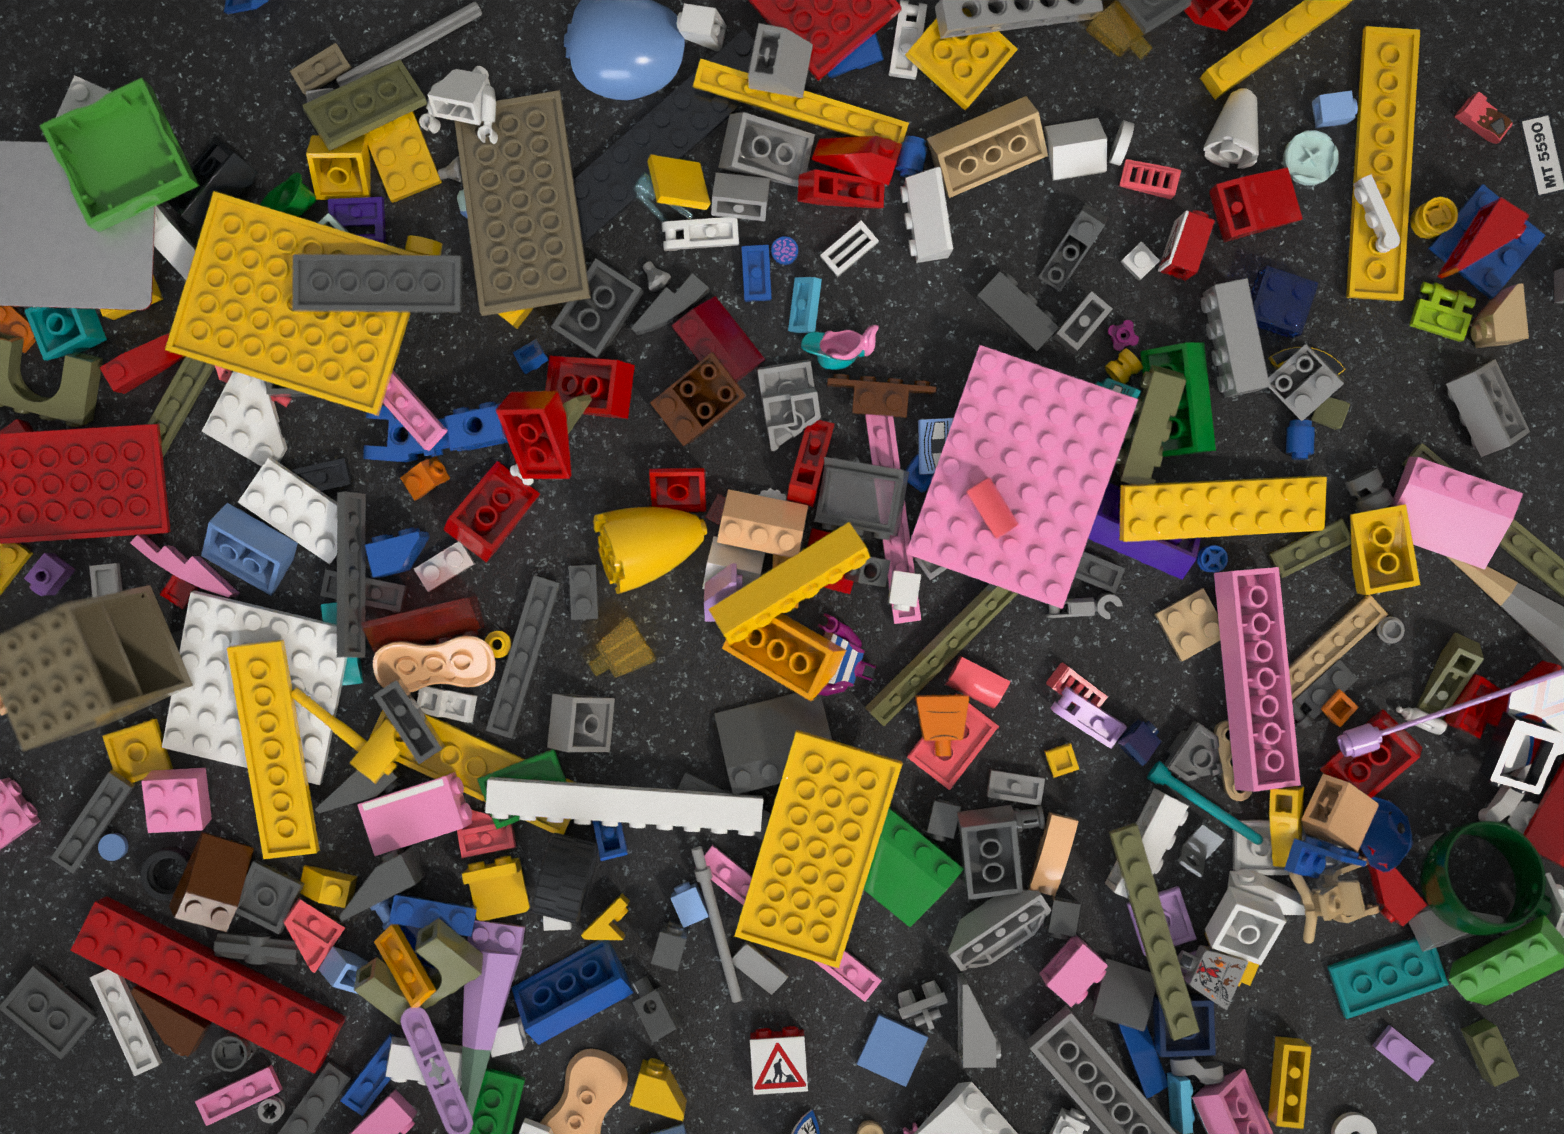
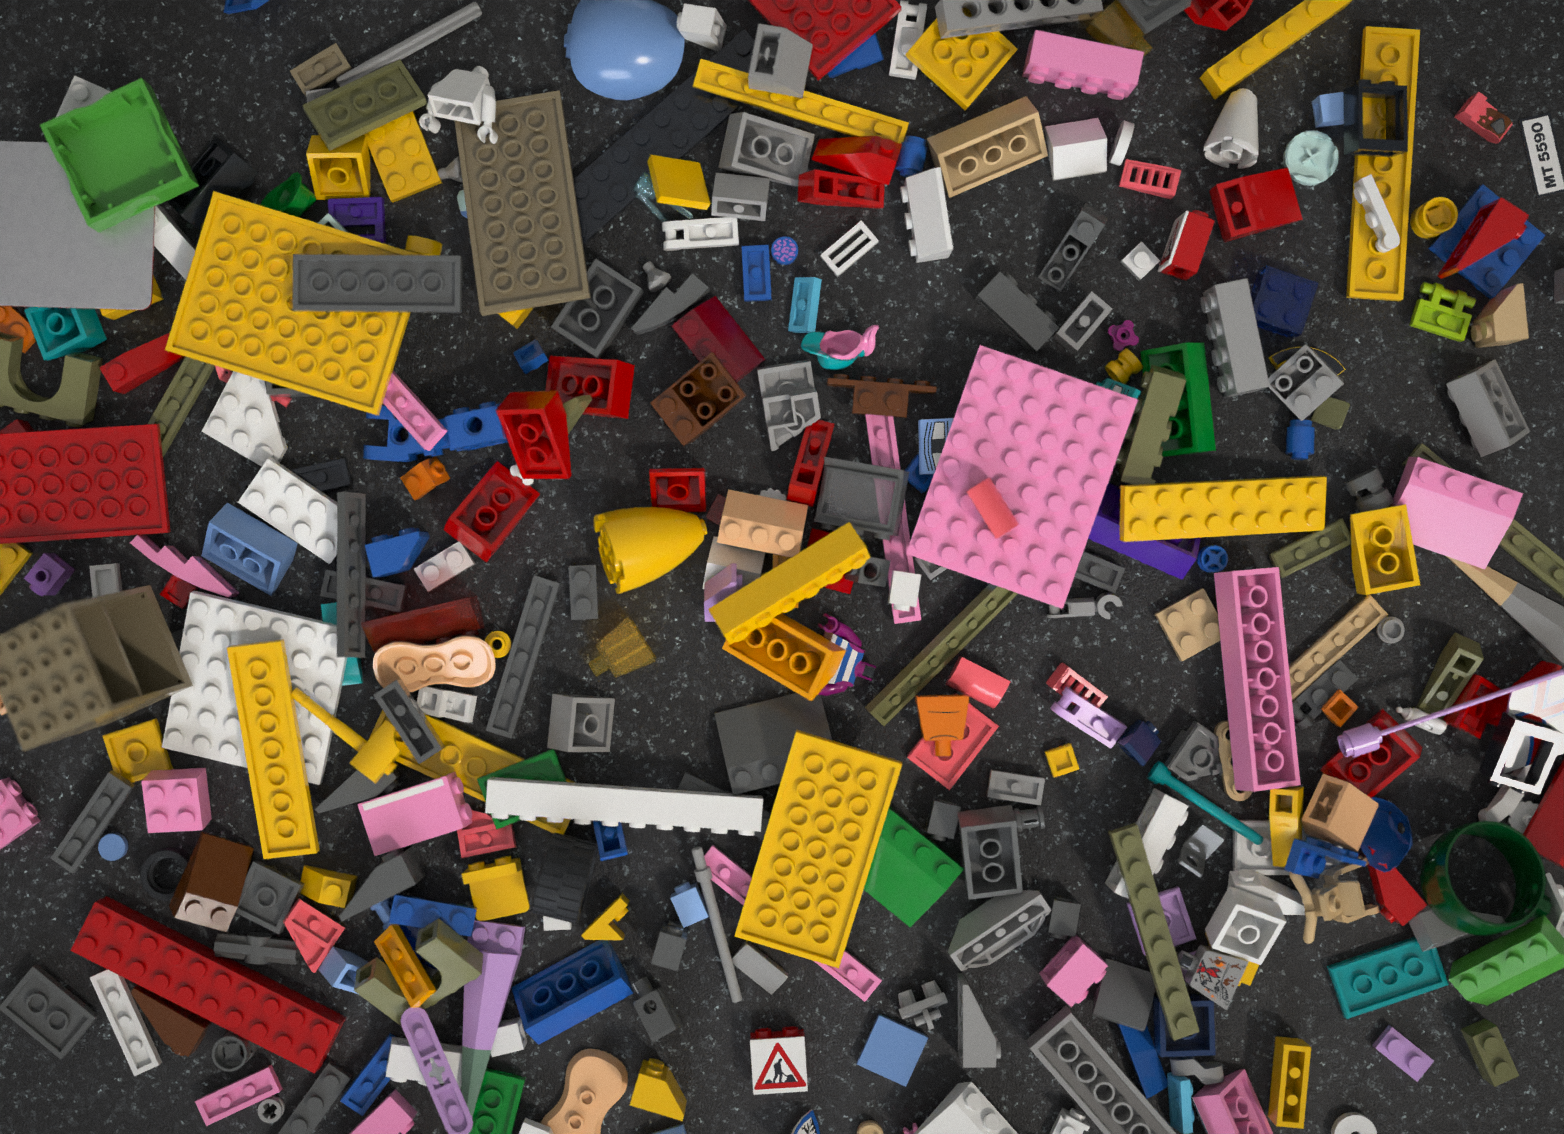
(1053, 853): light nougat slope -> none
(1082, 65): none -> bright pink brick
(1396, 119): none -> black window

